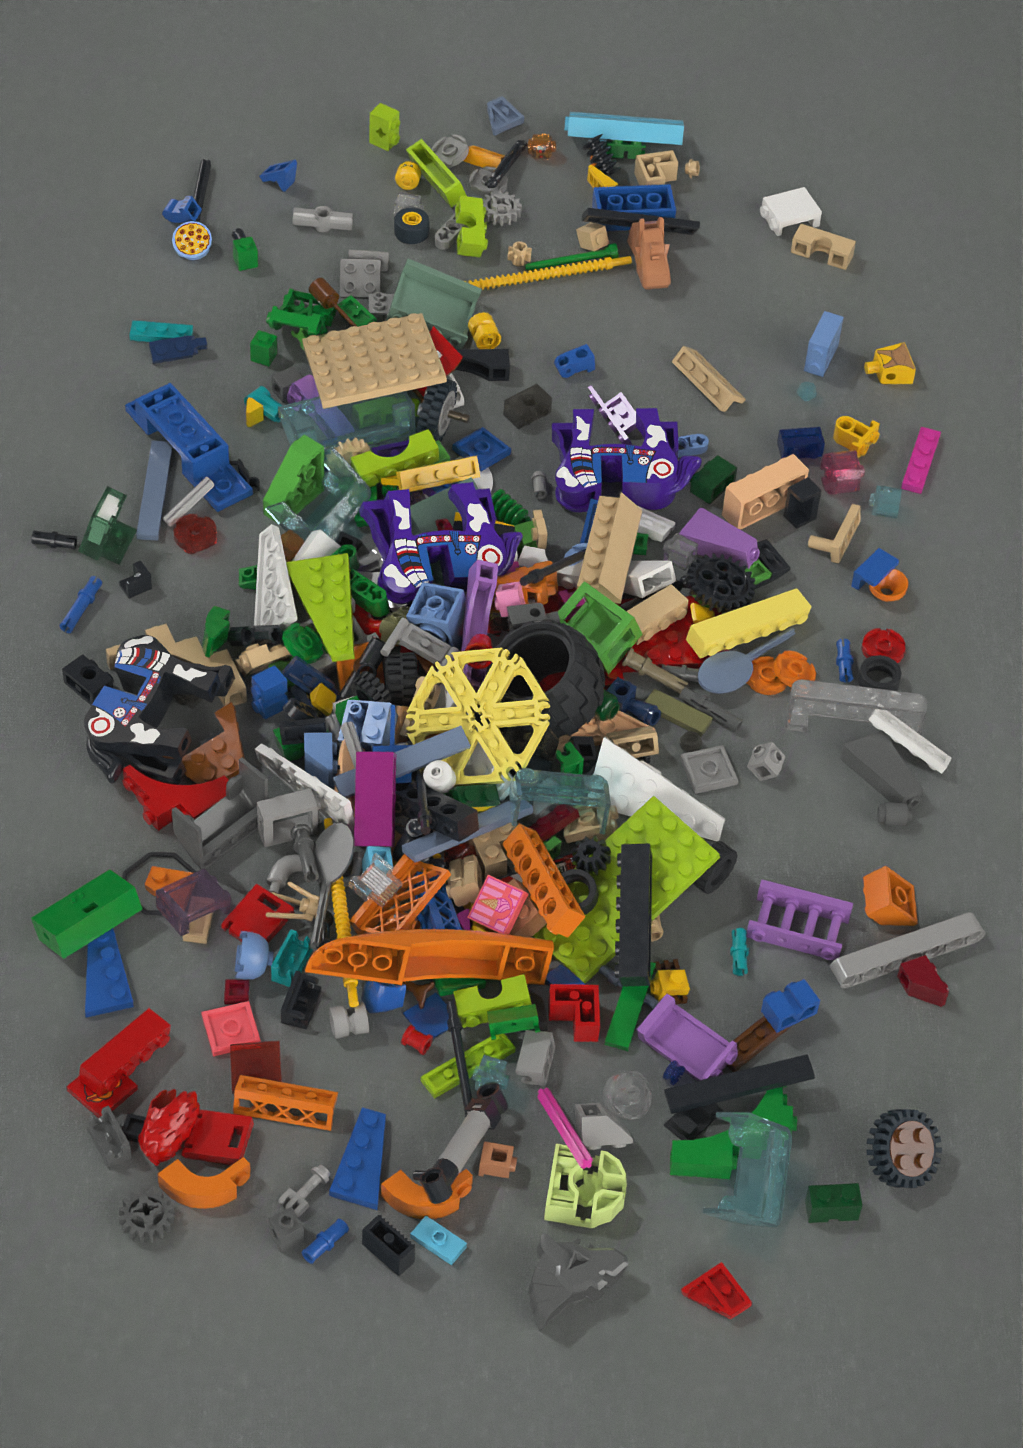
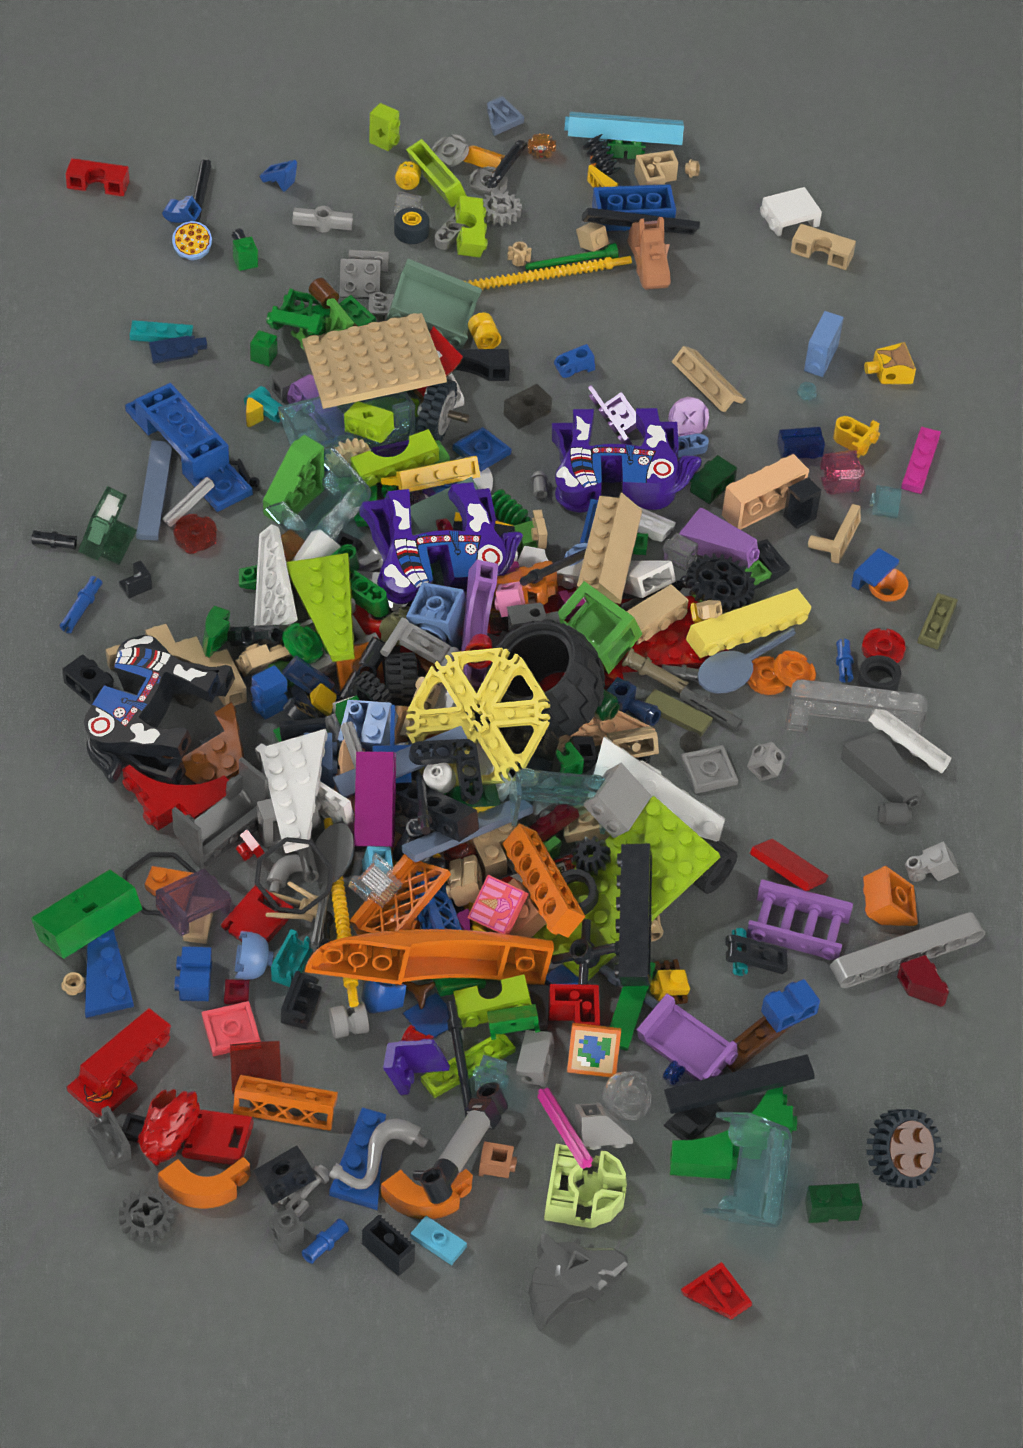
(70, 979): none -> tan plate
(83, 173): none -> red arch
(195, 973): none -> blue brick
(250, 846): none -> red tile
(266, 894): none -> black piece
(284, 1175): none -> black brick
(294, 782): none -> white wing
(338, 318): none -> bright green wing
(369, 421): none -> lime brick
(385, 1131): none -> light grey animal
(412, 1057): none -> dark purple bracket
(461, 759): none -> black beam
(584, 953): none -> black bar
(593, 1050): none -> tile
(618, 801): none -> light grey panel
(690, 416): none -> lavender tile
(709, 609): none -> tan piece
(756, 954): none -> black plate
(789, 864): none -> red tile
(934, 860): none -> light grey brick
(937, 621): none -> olive tile

